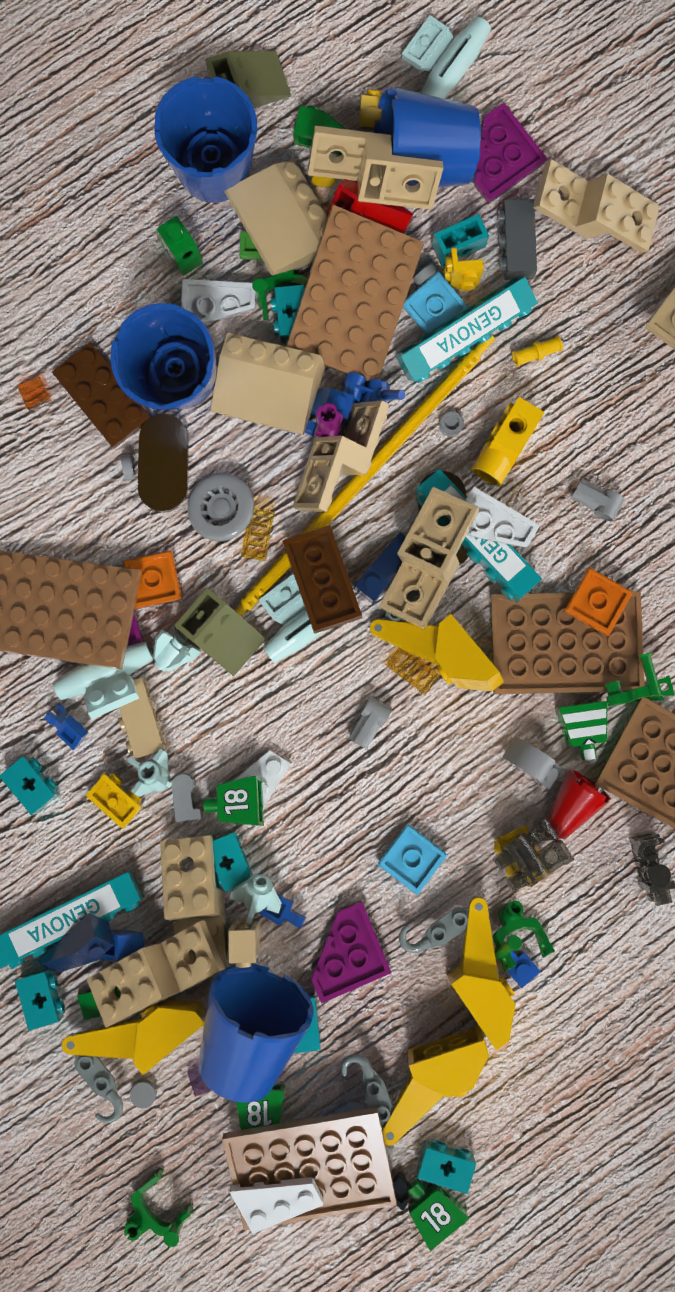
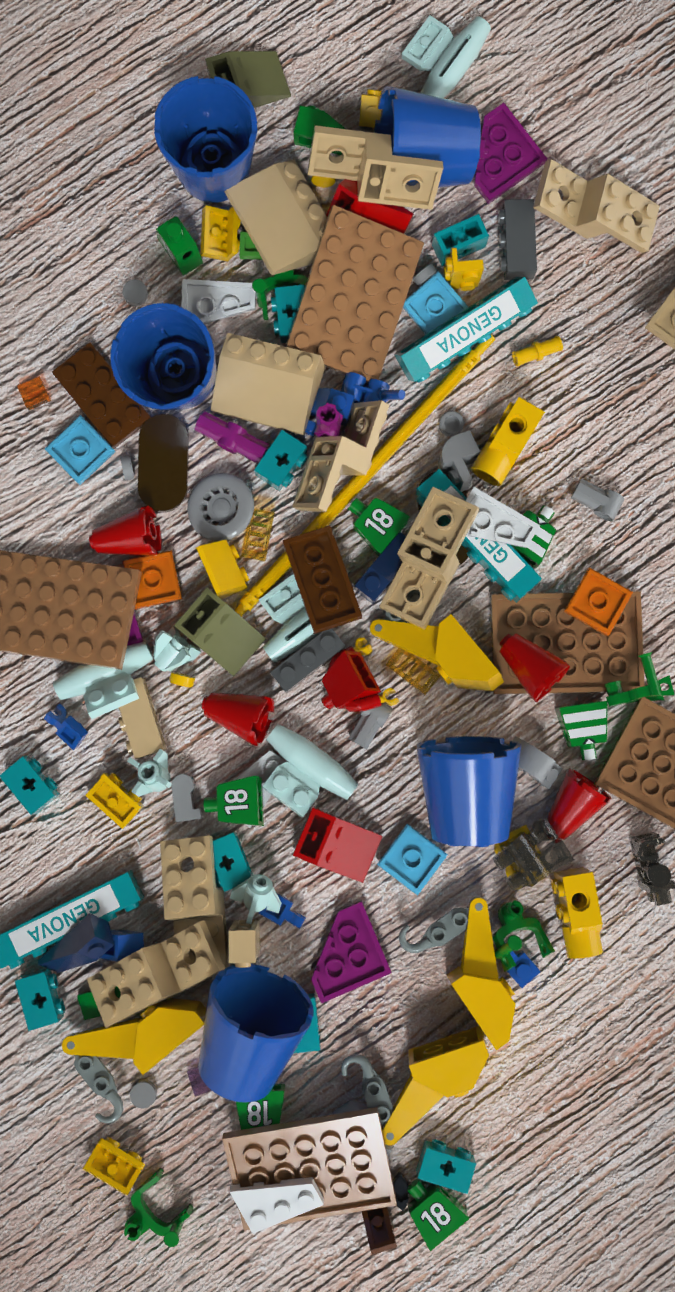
(80, 450): none -> medium azure plate
(114, 1165): none -> yellow bracket
(129, 534): none -> red cone
(135, 292): none -> light grey tile
(182, 679): none -> yellow tile
(219, 233): none -> yellow bracket
(222, 568): none -> yellow slope
(231, 437): none -> magenta piece
(240, 714): none -> red cone
(283, 447): none -> teal brick
(306, 770): none -> light aqua plate
(308, 659): none -> dark grey brick
(337, 845): none -> slope
(352, 683): none -> red torso
(378, 523): none -> green torso
(379, 1230): none -> reddish brown slope
(455, 455): none -> light grey brick
(469, 788): none -> blue cone
(532, 665): none -> red cone
(540, 542): none -> green torso
(581, 918): none -> yellow brick

